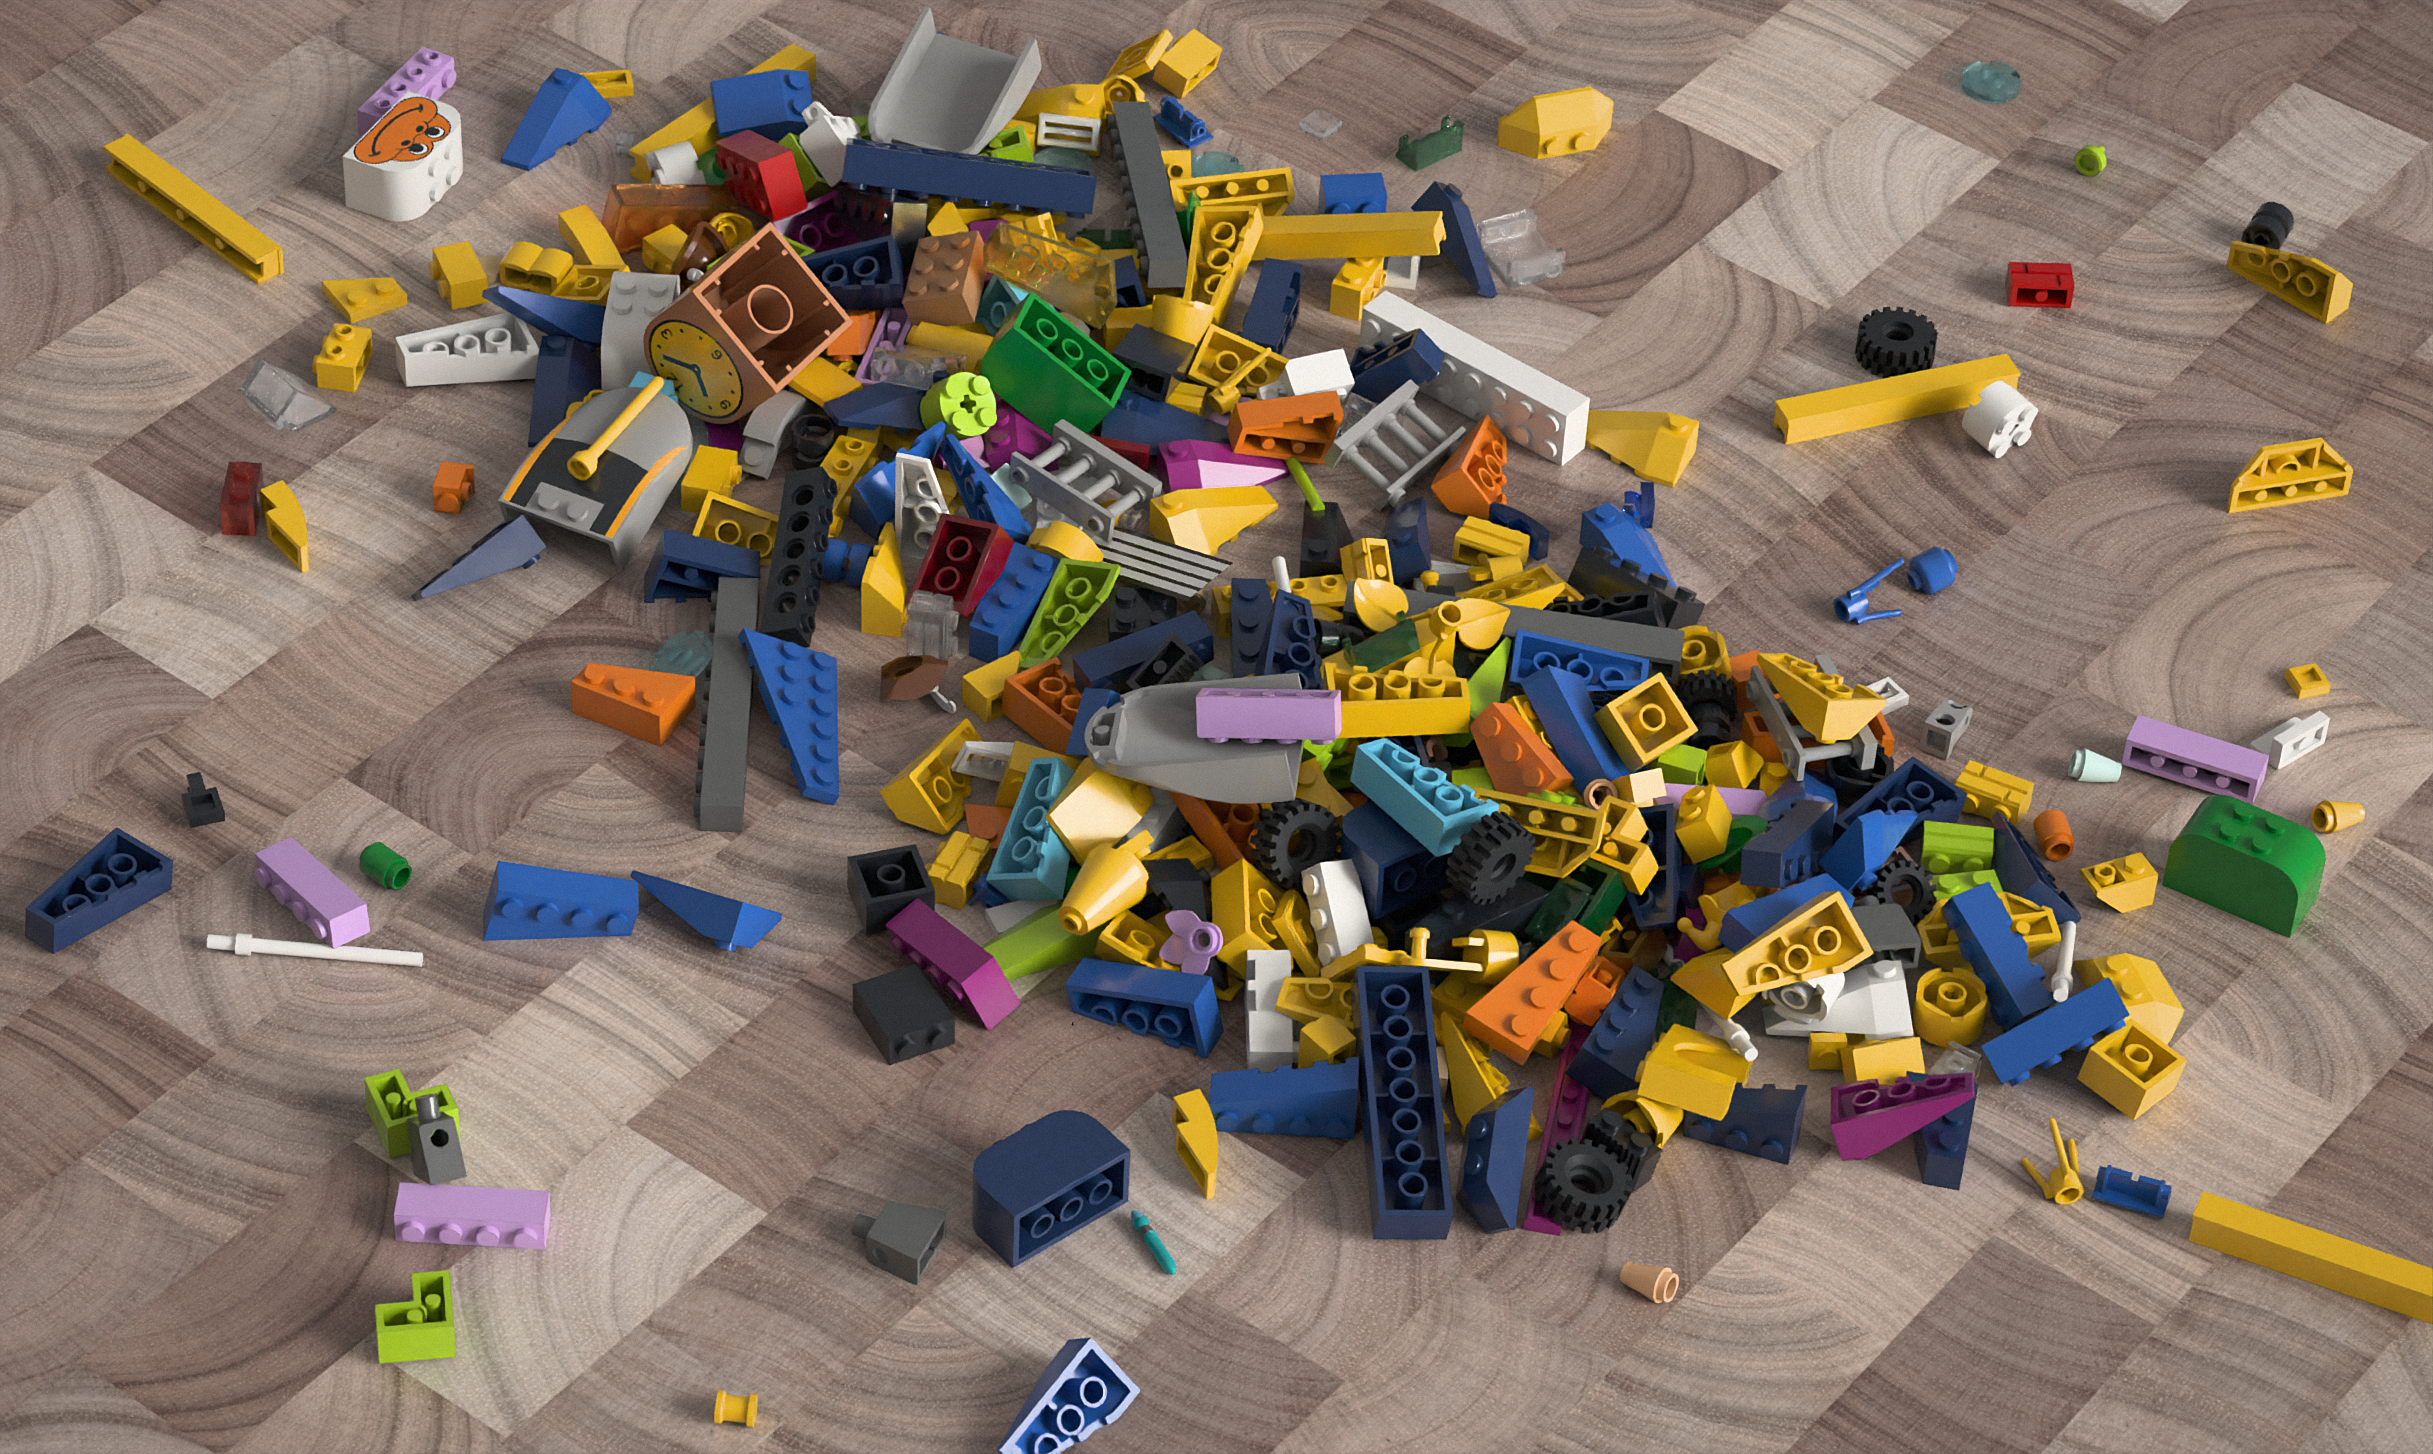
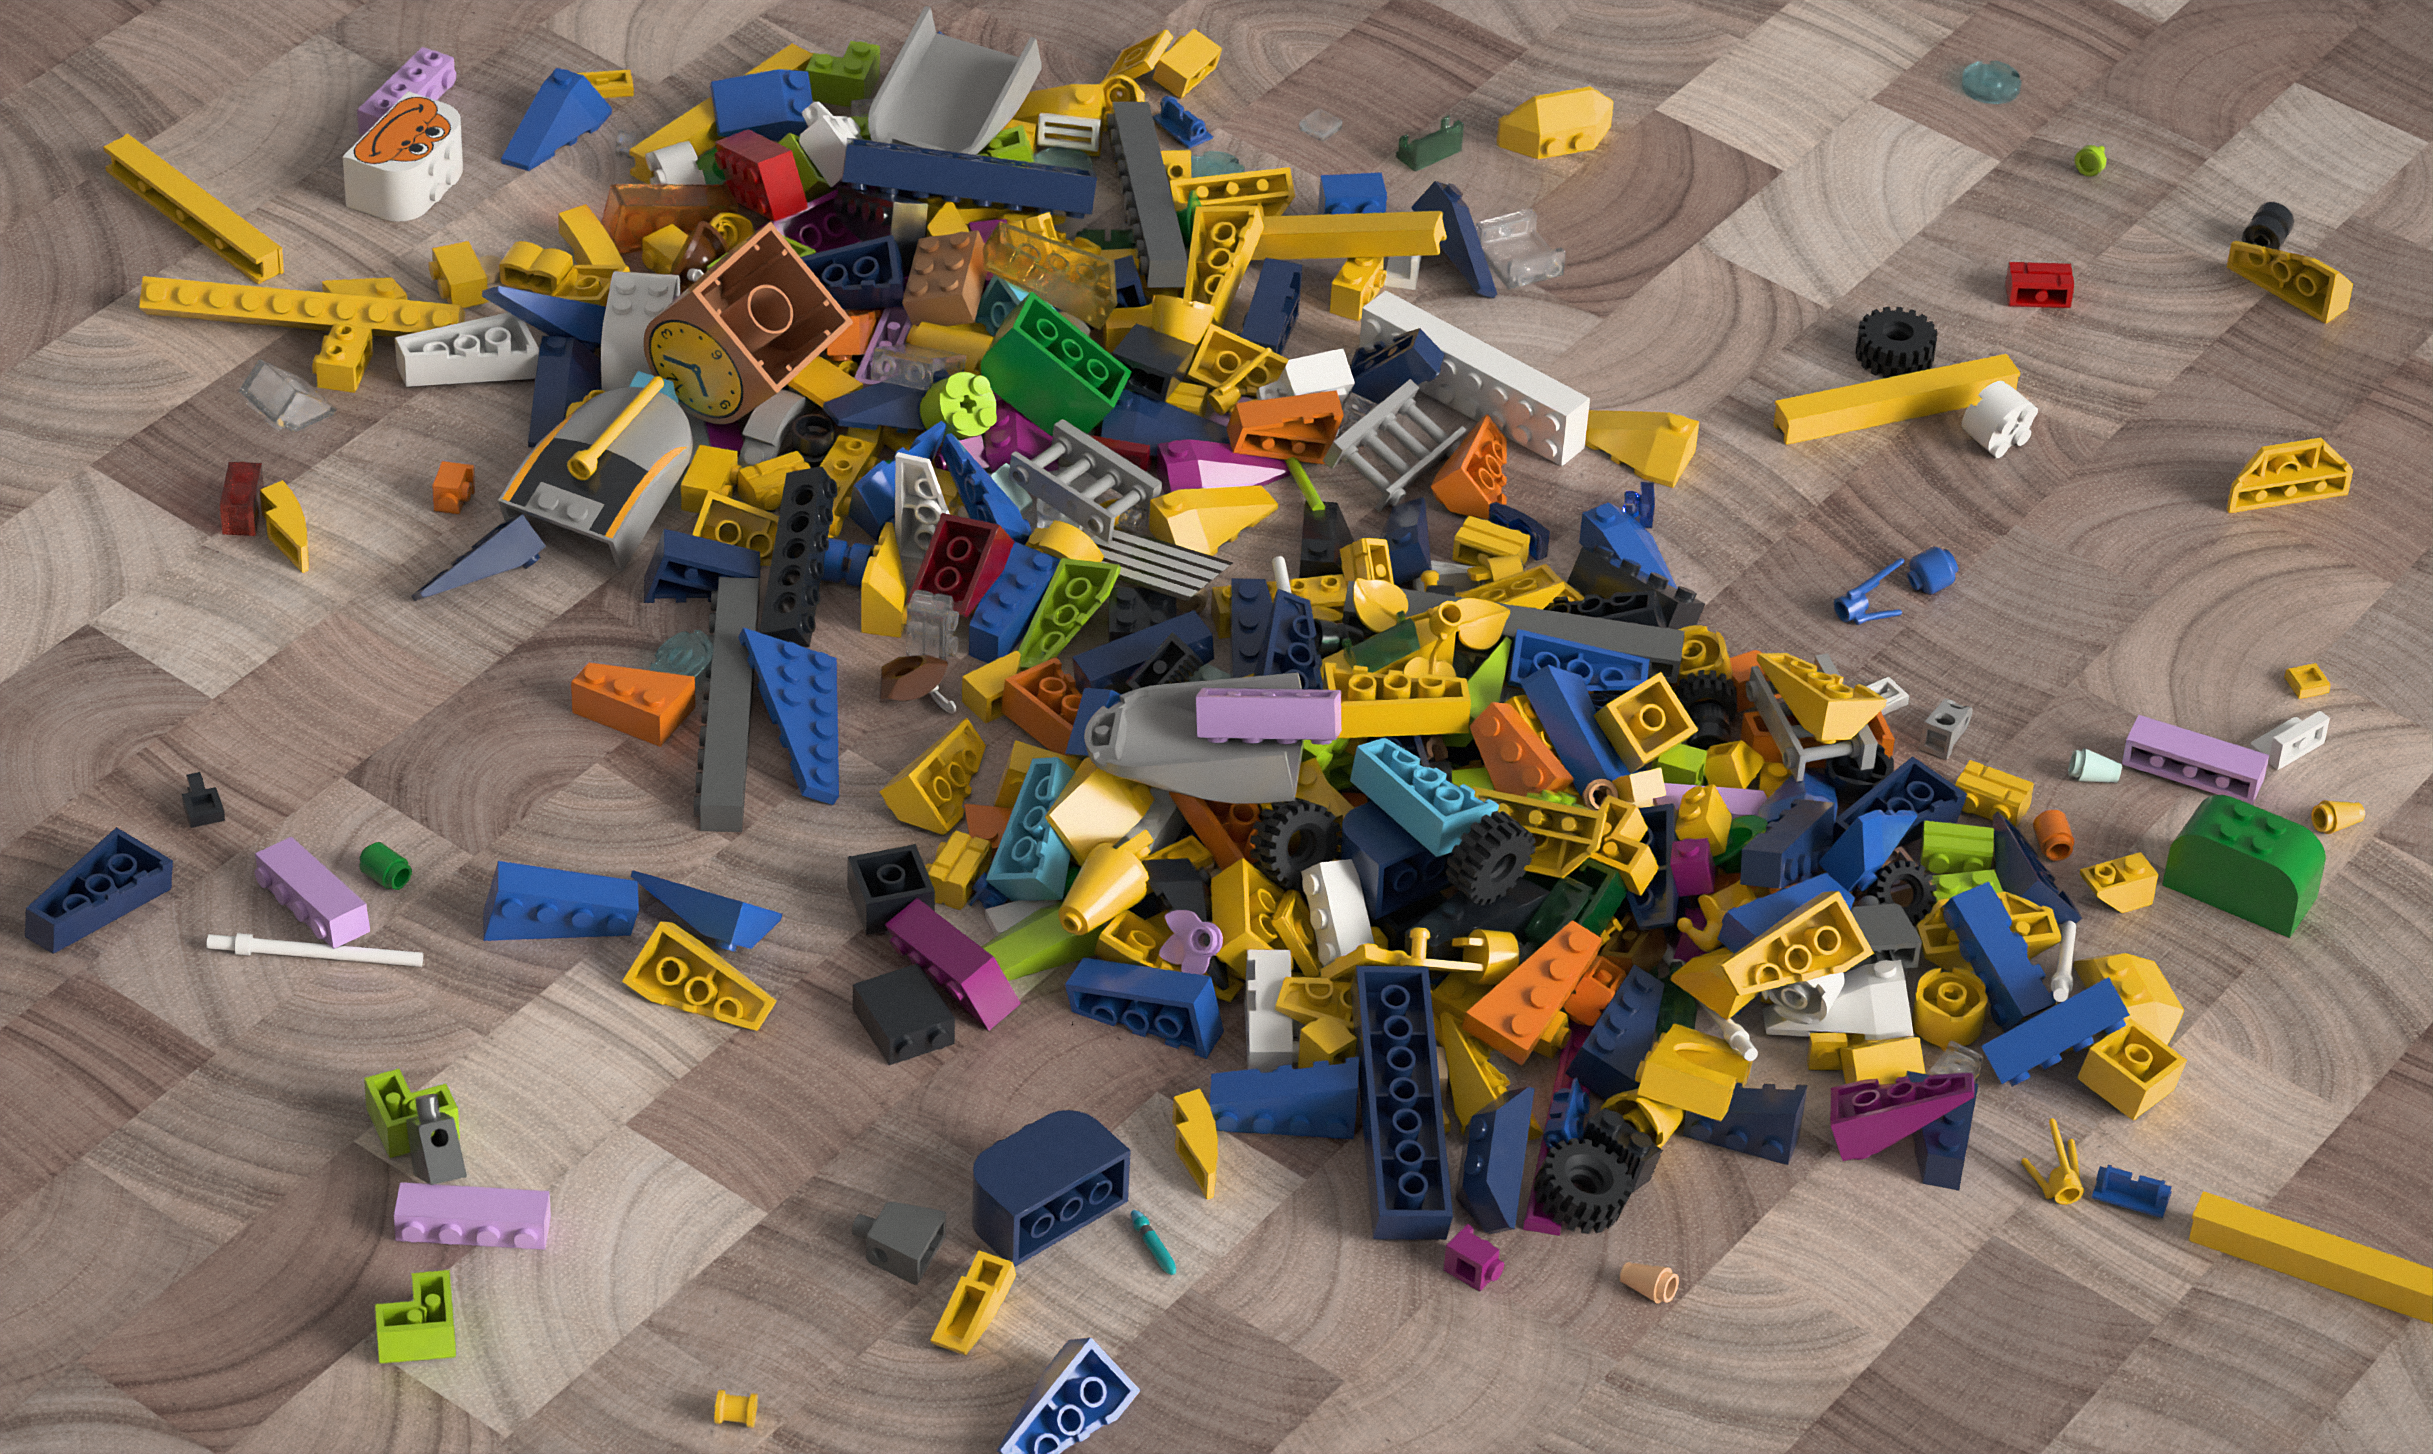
(292, 307): none -> yellow brick
(691, 977): none -> yellow wedge
(764, 482): none -> yellow brick
(846, 78): none -> lime brick
(974, 1303): none -> yellow slope
(984, 769): white slope -> none
(1472, 1259): none -> magenta brick
(1567, 1115): none -> blue hinge
(1693, 867): none -> magenta brick

